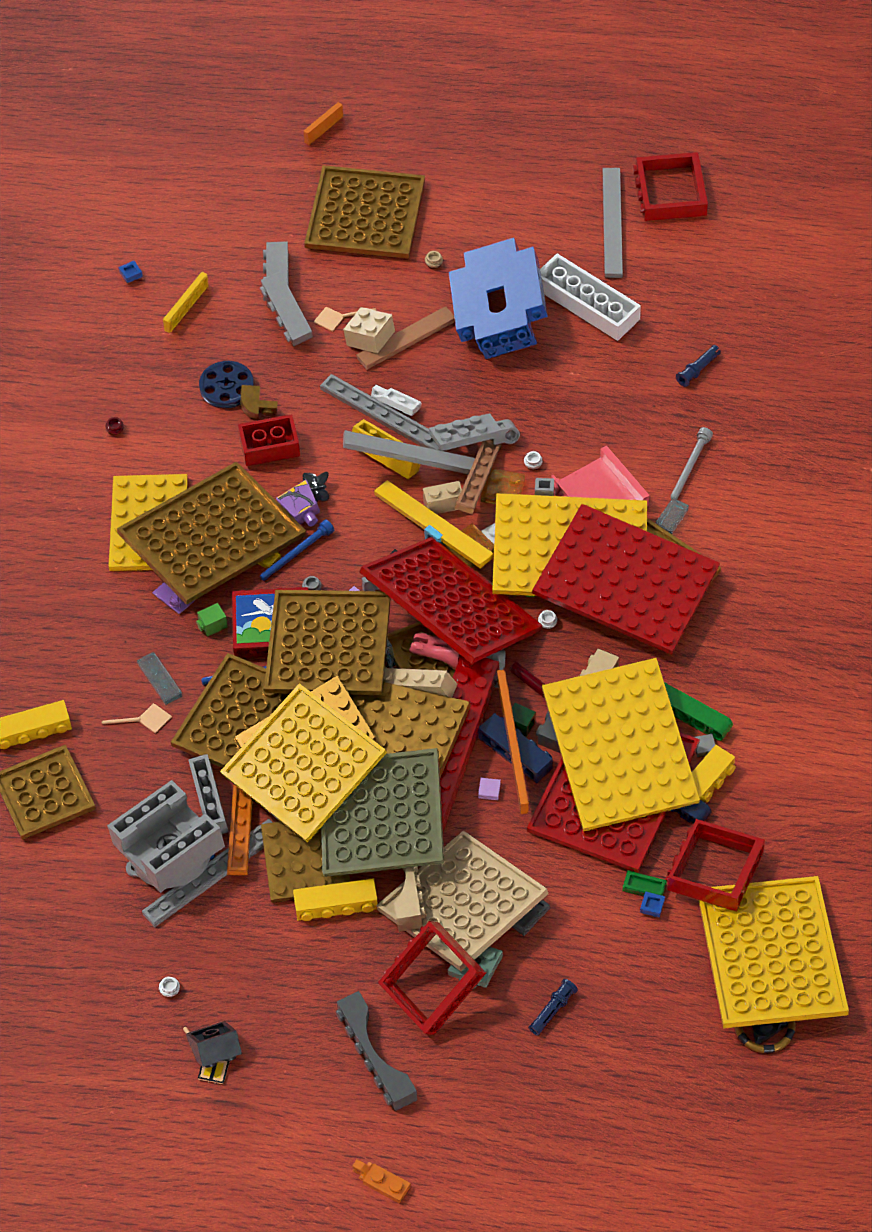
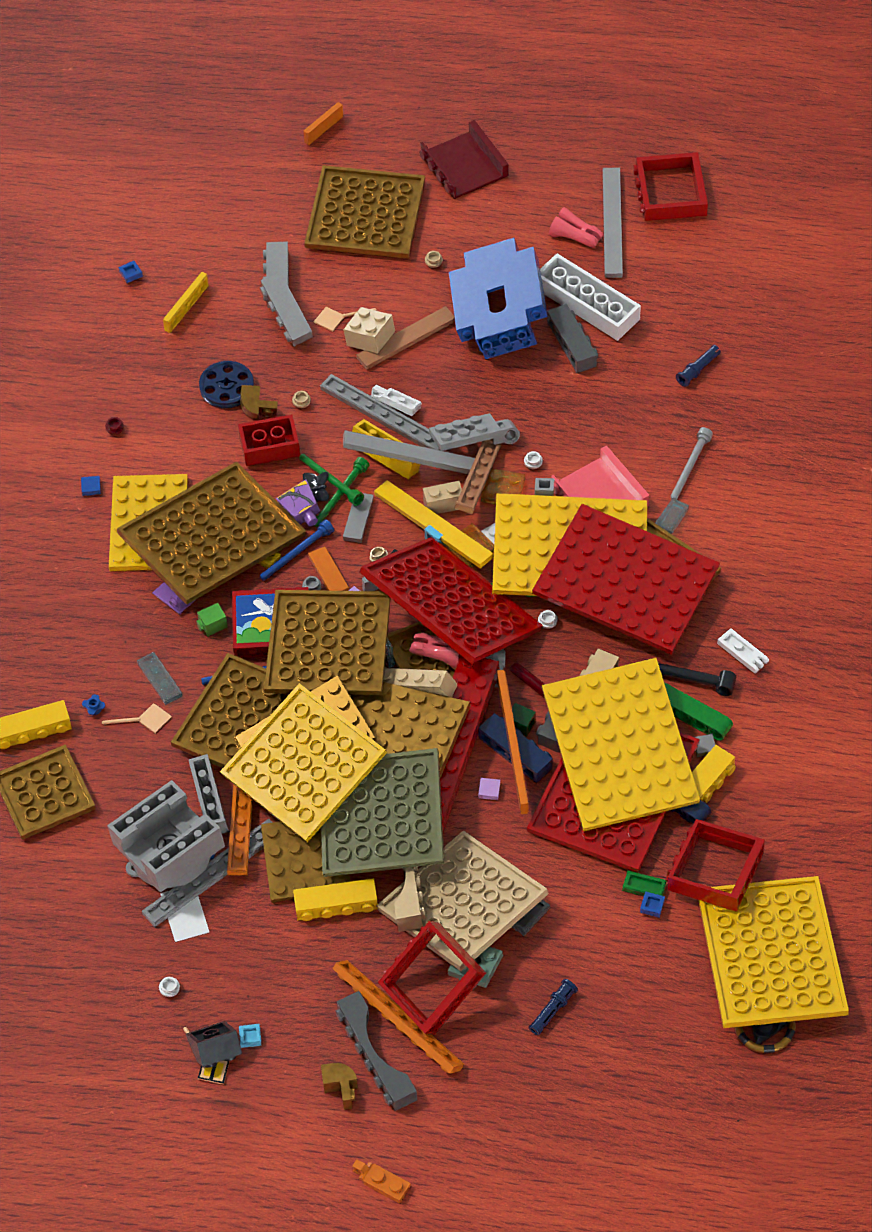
(90, 485): none -> blue tile
(93, 709): none -> blue plate
(188, 921): none -> white sticker
(250, 1035): none -> medium azure tile
(301, 399): none -> tan plate
(327, 570): none -> orange tile
(340, 1078): none -> pearl gold brick
(354, 496): none -> green piece
(358, 520): none -> light grey tile
(360, 466): none -> green piece
(377, 553): none -> tan plate
(394, 1013): none -> orange plate
(466, 162): none -> dark red panel
(572, 227): none -> coral piece
(572, 338): none -> dark grey brick
(724, 682): none -> black piece
(742, 650): none -> white hinge

